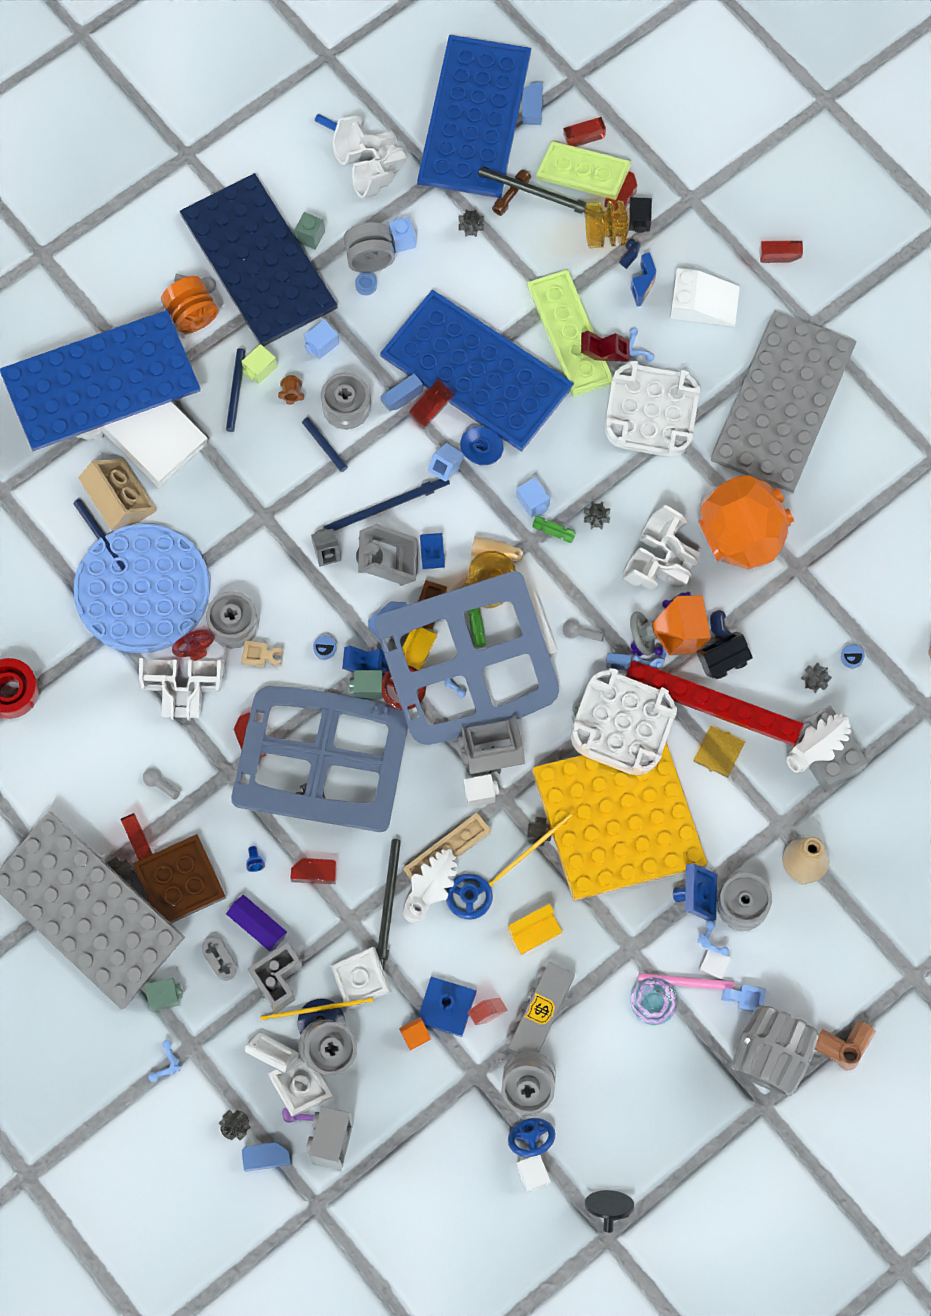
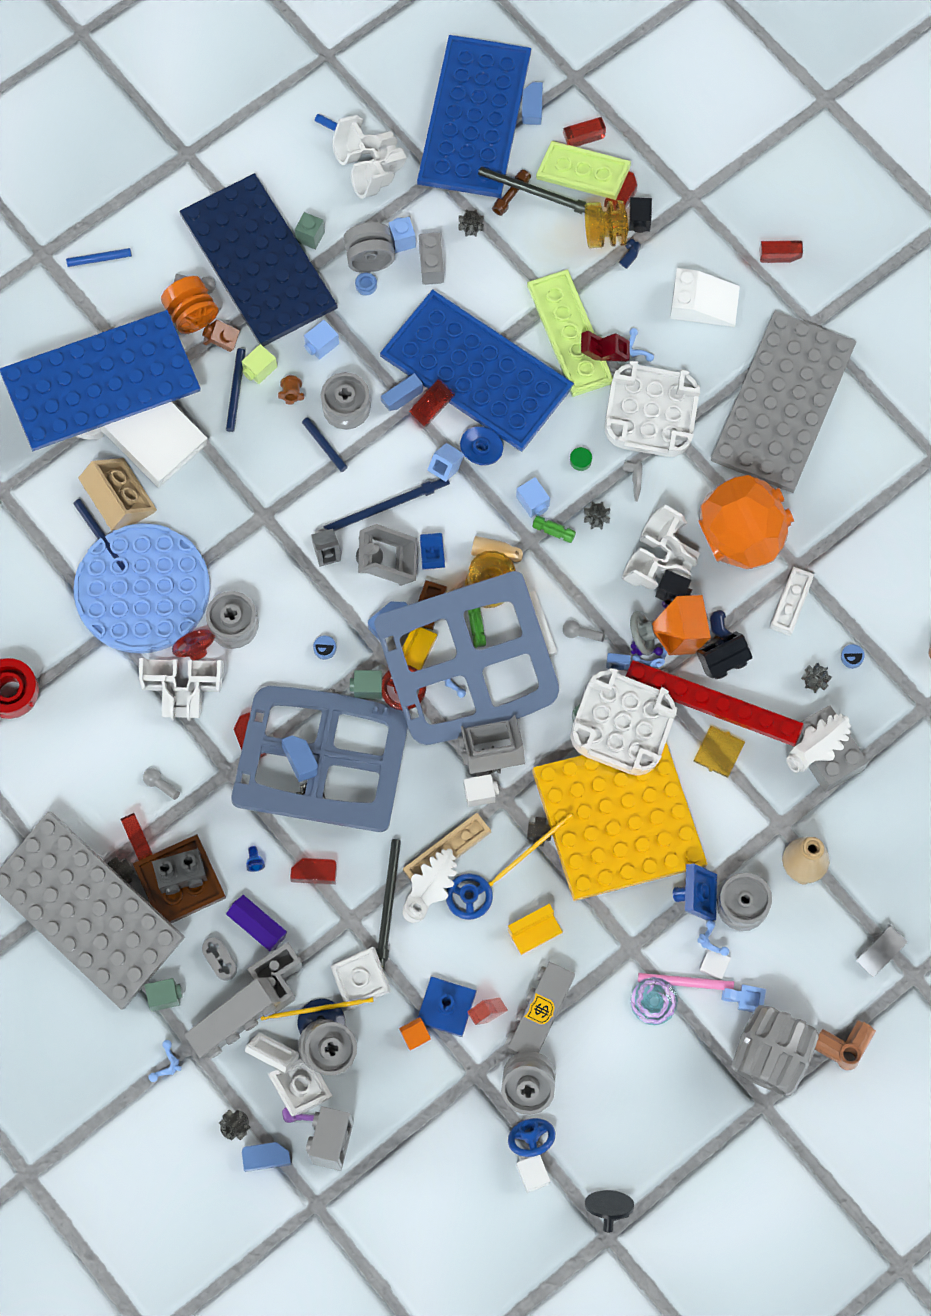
(99, 257): none -> blue bar
(179, 871): none -> dark grey brick
(220, 335): none -> bracket
(233, 1017): none -> light grey brick
(257, 654): tan plate -> none
(300, 757): none -> medium blue piece
(362, 660): blue slope -> none
(431, 258): none -> light grey brick
(580, 459): none -> green tile
(637, 476): none -> light grey bar
(642, 284): blue slope -> none
(673, 586): none -> black brick
(792, 601): none -> white tile
(881, 951): none -> flat silver slope

